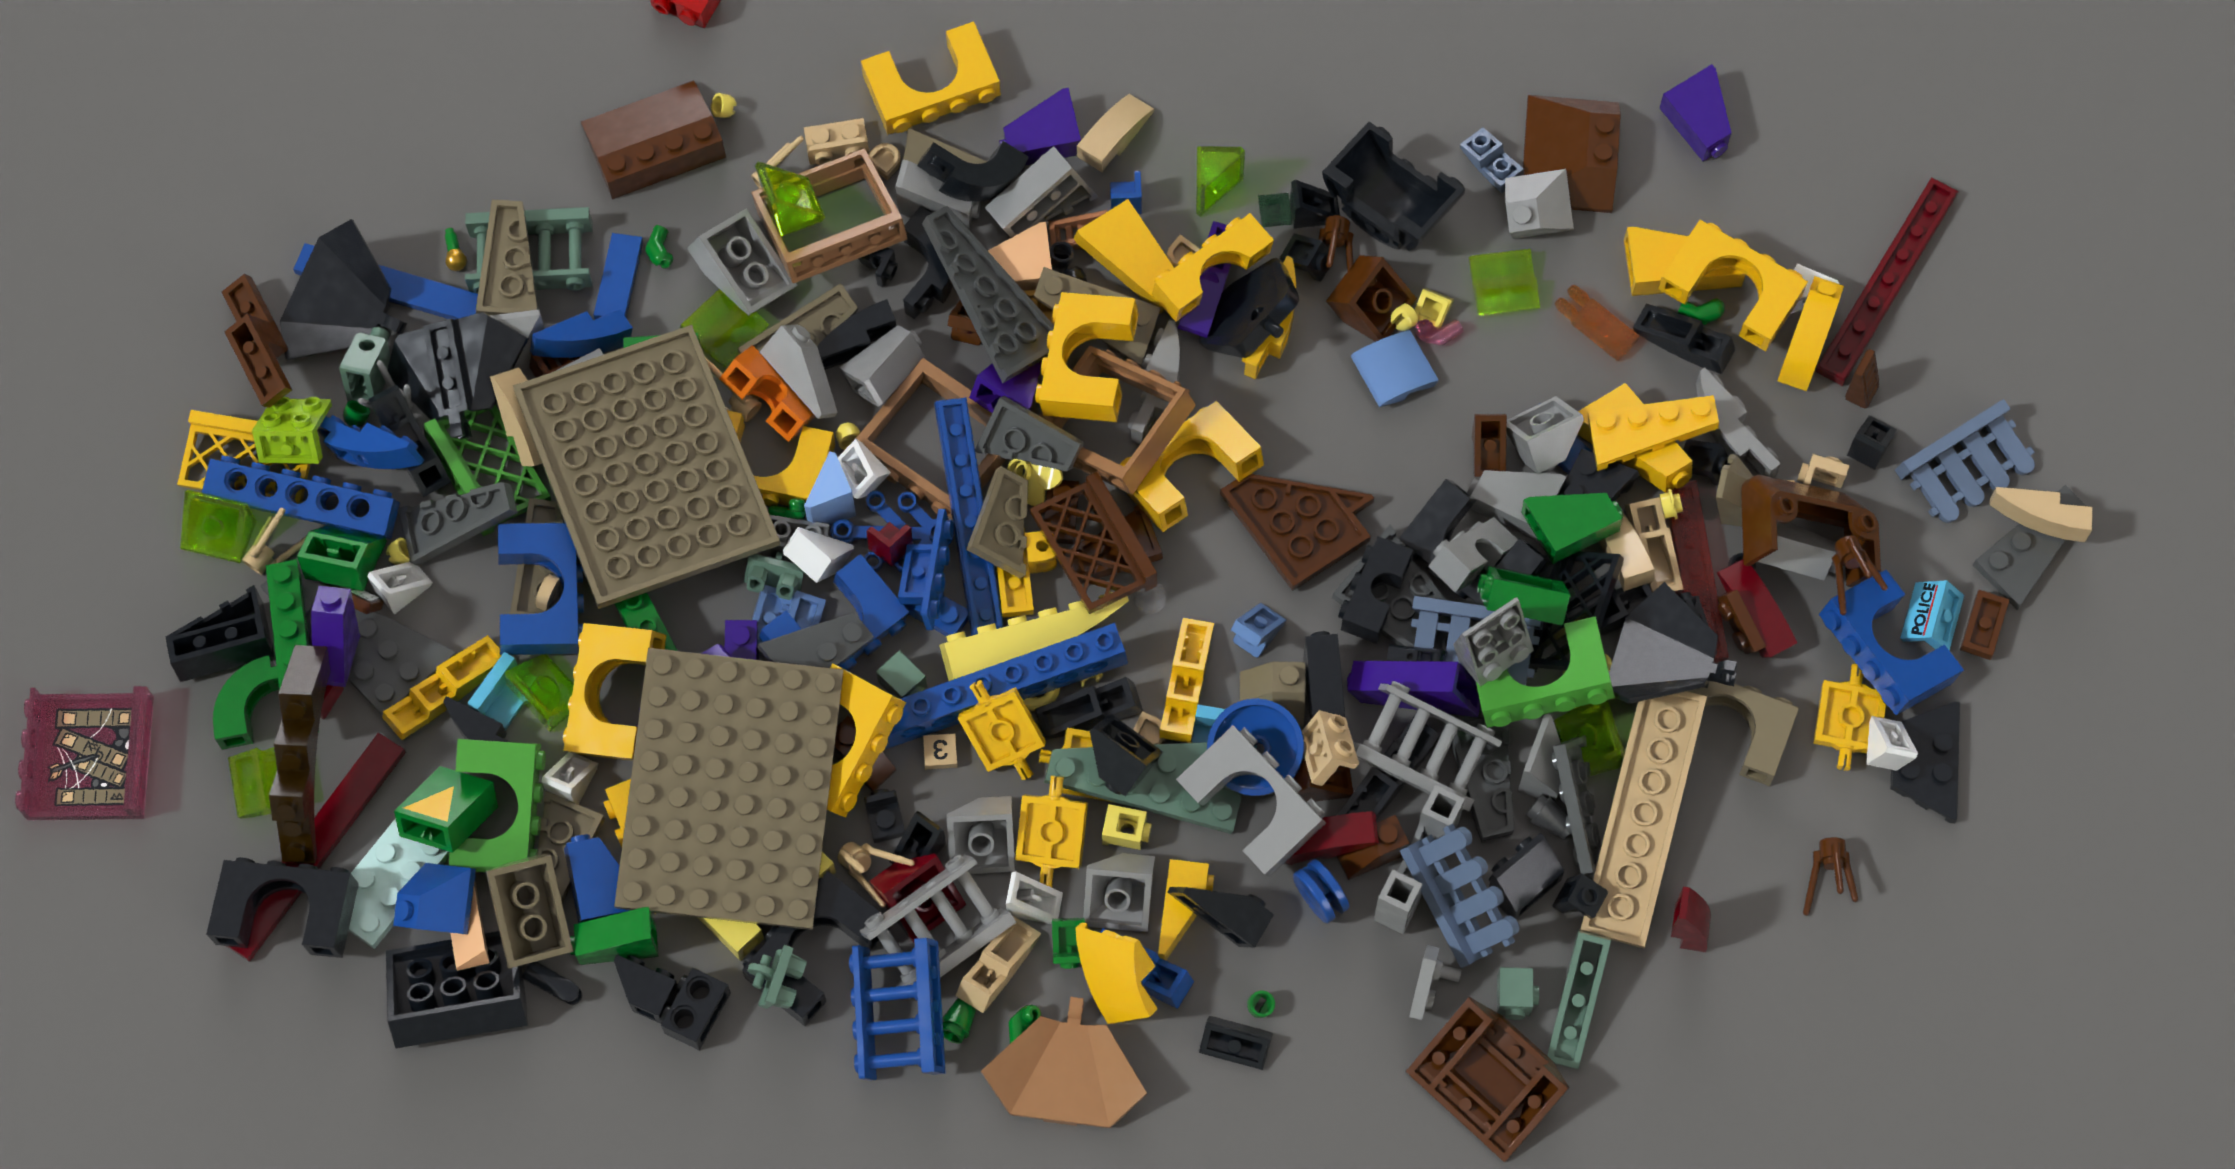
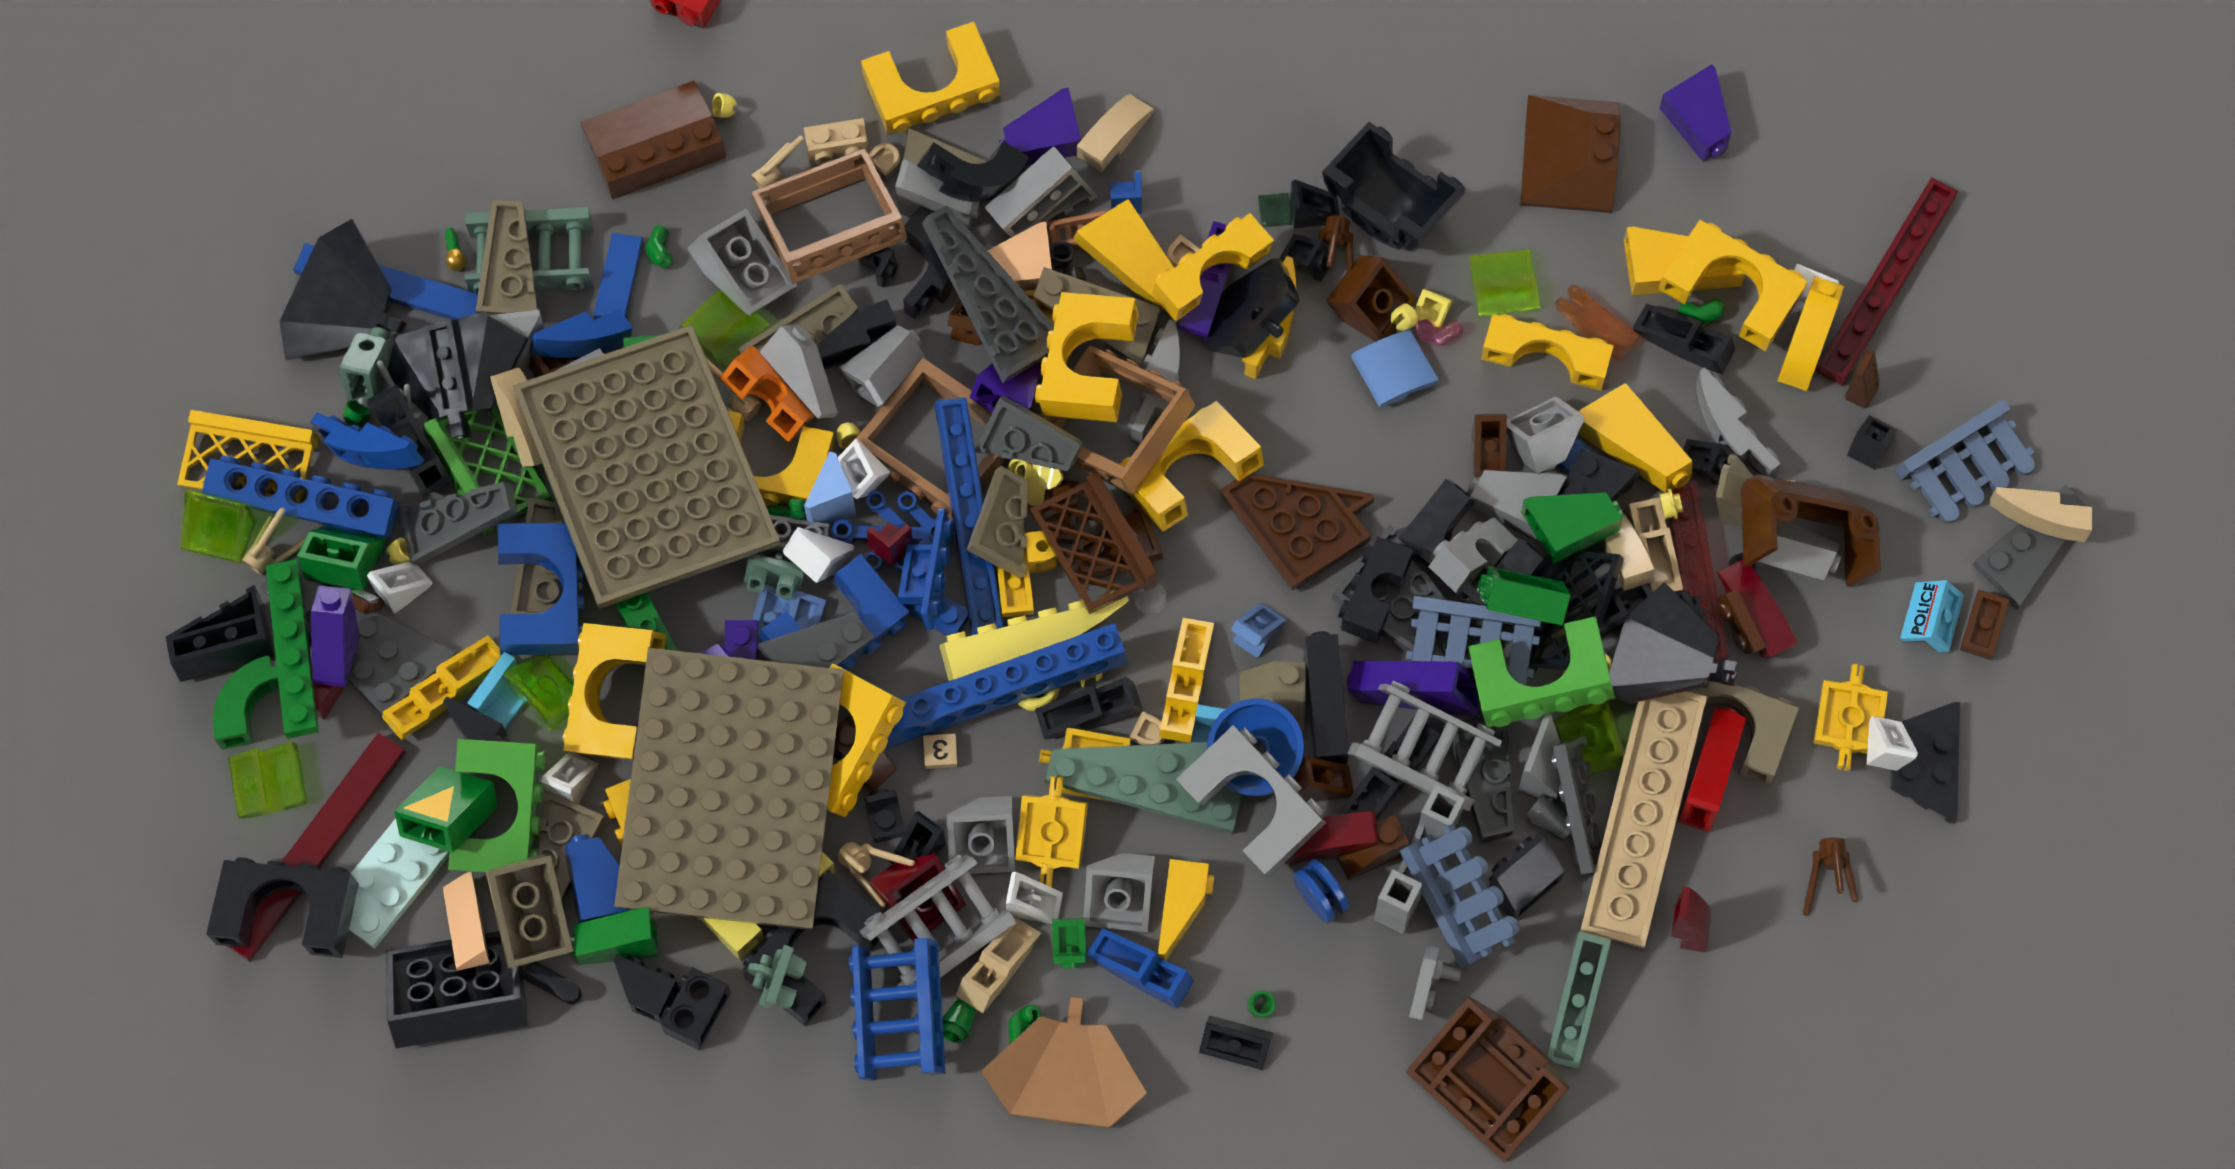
(85, 755): clear pink panel -> none
(256, 341): reddish brown bracket -> none
(290, 432): lime bracket -> none
(295, 752): dark brown arch -> none
(436, 899): blue slope -> none
(547, 592): tan tile -> none
(789, 198): clear neon green slope -> none
(901, 676): sand green brick -> none
(1001, 729): yellow plate -> none
(1114, 973): yellow slope -> none
(1121, 755): black slope -> none
(1121, 817): light yellow brick -> none
(1216, 174): clear neon green slope -> none
(1233, 915): black slope -> none
(1328, 746): tan bracket -> none
(1409, 653): black bar -> none
(1490, 159): sand blue slope -> none
(1494, 643): light grey slope -> none
(1516, 992): sand green brick -> none
(1538, 204): light grey slope -> none
(1580, 894): black bracket -> none
(1583, 357): none -> yellow arch
(1638, 428): yellow wing -> none
(1712, 769): none -> red slope
(1825, 470): tan bracket -> none
(1852, 556): reddish brown plant -> none
(1896, 680): blue arch -> none

